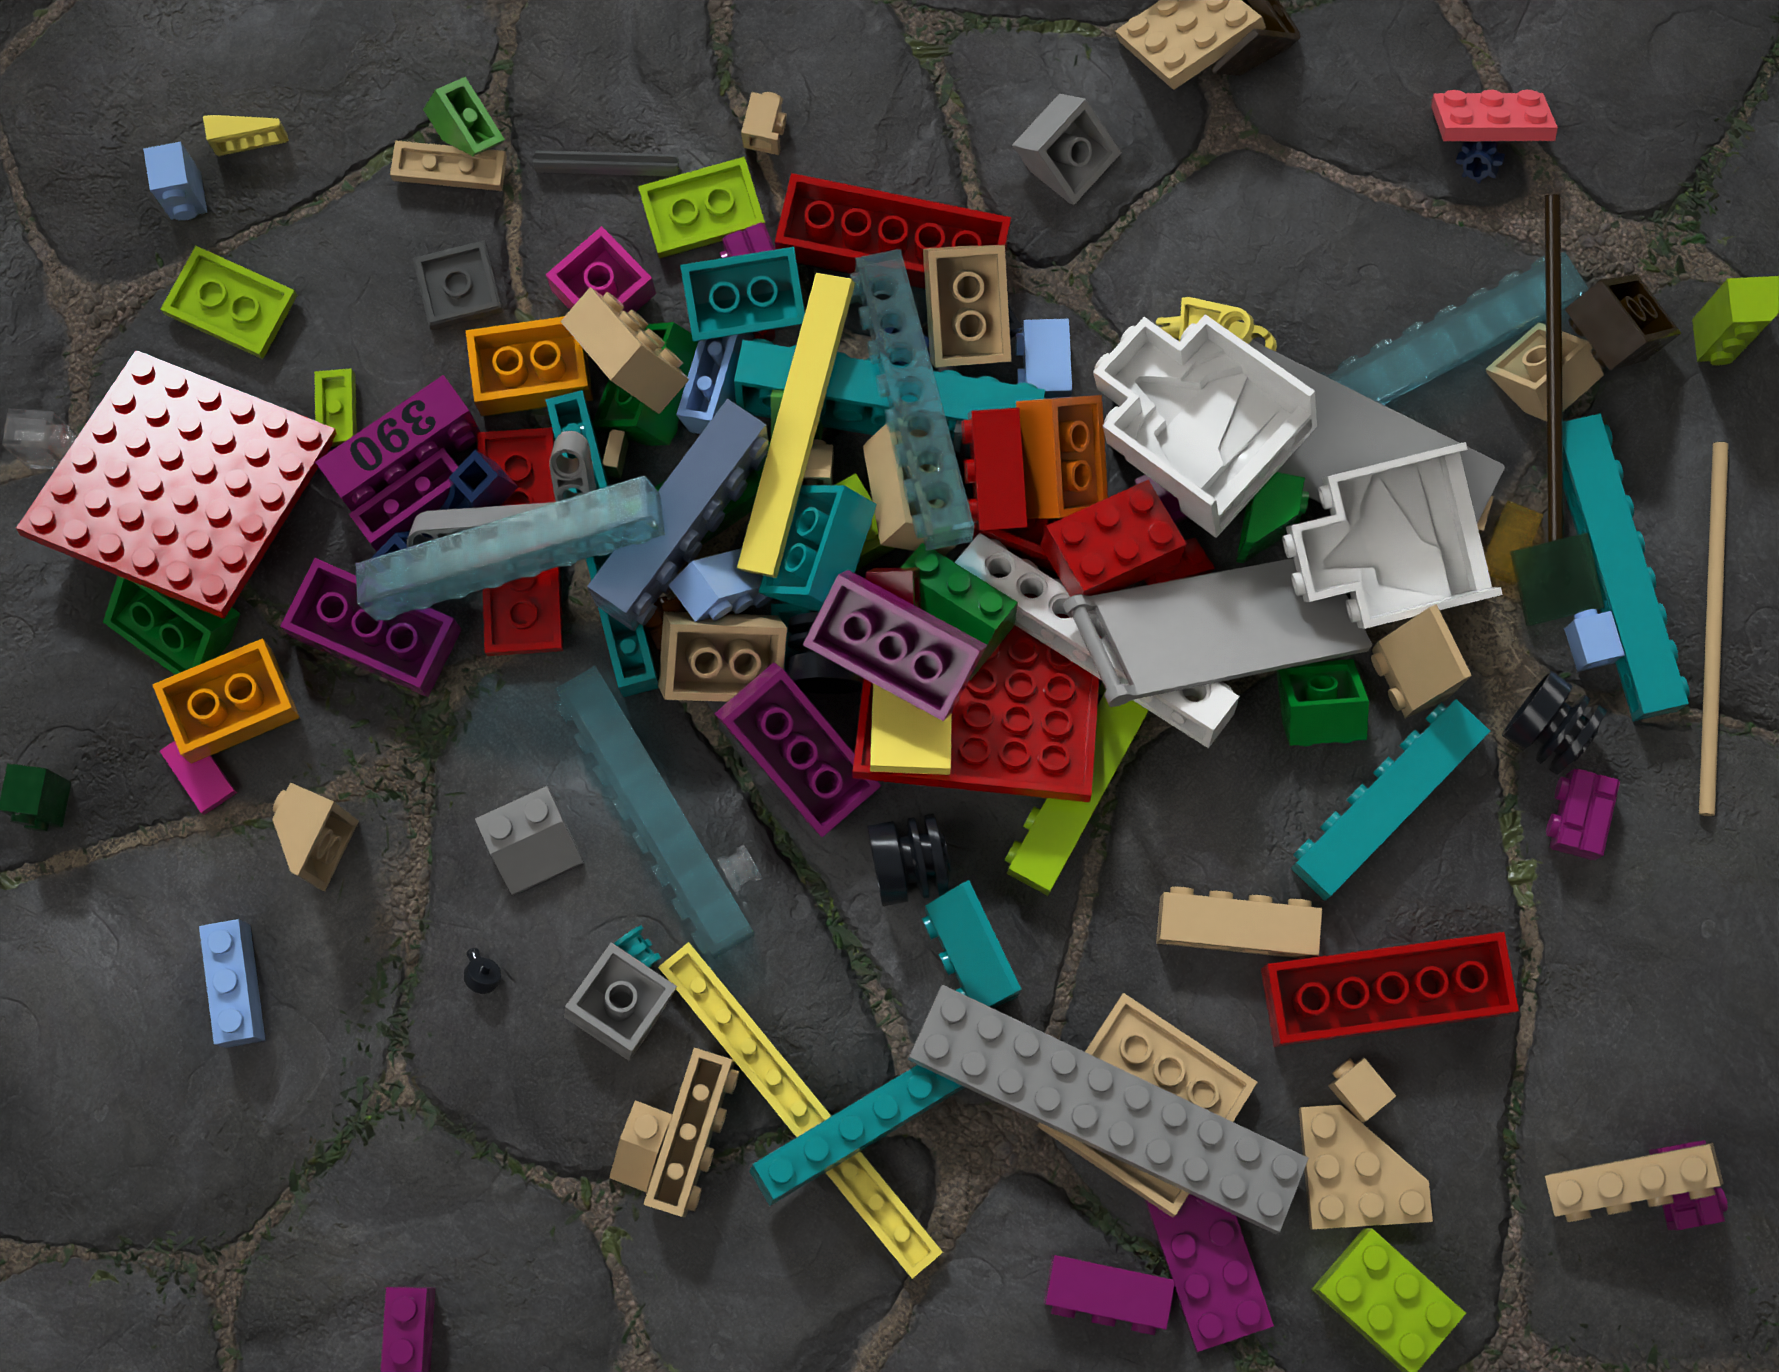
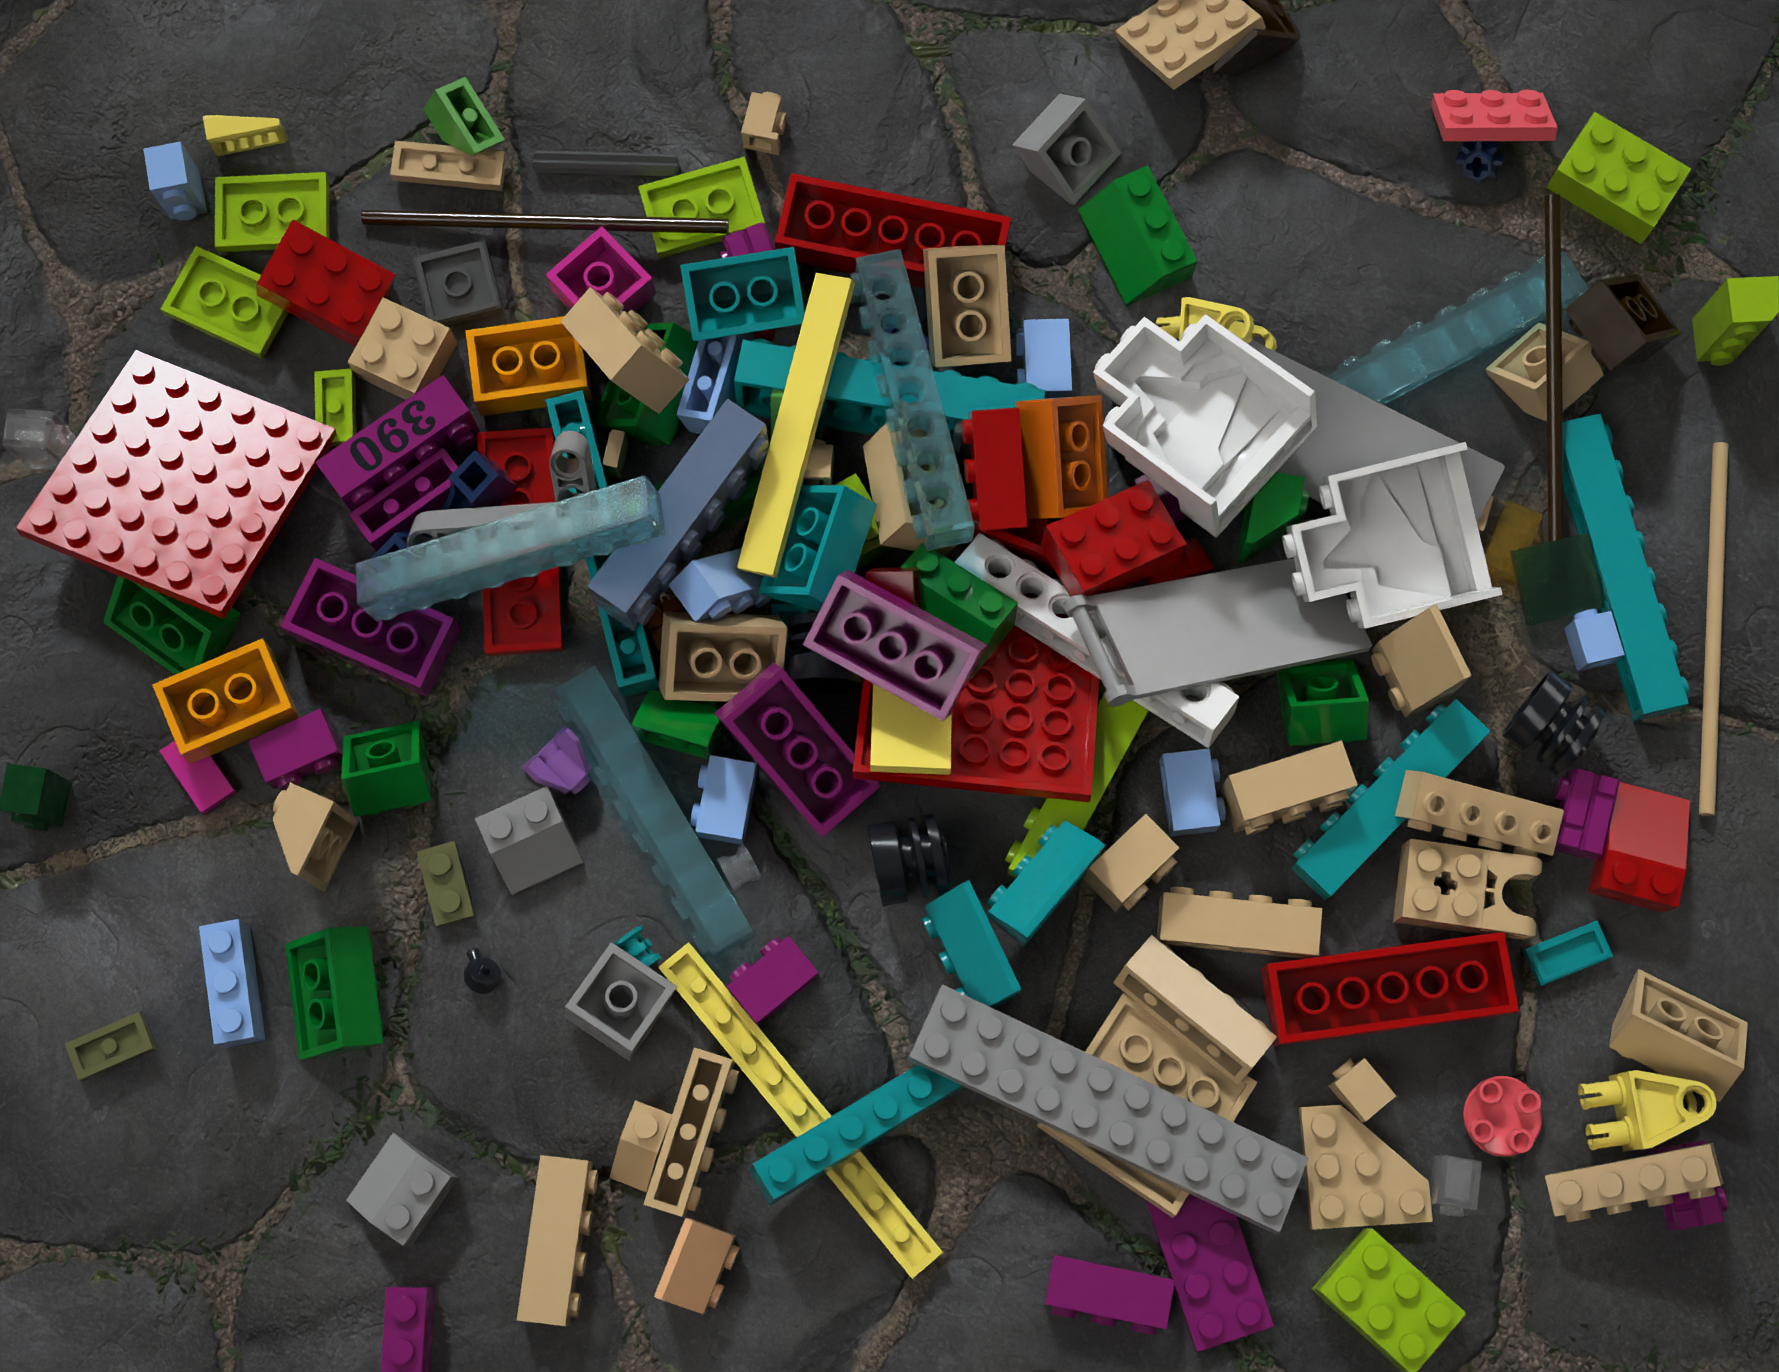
(110, 1046): none -> olive plate
(259, 208): none -> lime plate
(297, 750): none -> magenta brick
(324, 283): none -> red brick
(334, 992): none -> green slope
(386, 769): none -> green slope
(401, 350): none -> tan brick
(401, 1190): none -> light grey slope
(446, 884): none -> olive plate
(545, 221): none -> dark brown piece
(556, 1241): none -> tan brick
(560, 763): none -> medium lavender brick
(679, 724): none -> green slope
(697, 1266): none -> light nougat slope
(725, 799): none -> light blue brick
(772, 979): none -> magenta brick
(1043, 881): none -> teal slope
(1130, 863): none -> tan brick
(1138, 236): none -> green slope
(1191, 792): none -> light blue brick
(1195, 1009): none -> tan brick
(1288, 788): none -> tan brick
(1455, 1184): none -> clear brick
(1473, 884): none -> tan brick
(1479, 813): none -> tan brick
(1503, 1116): none -> coral dish
(1567, 953): none -> teal tile
(1618, 178): none -> lime brick
(1644, 850): none -> red slope
(1646, 1108): none -> light yellow piece
(1679, 1034): none -> tan slope

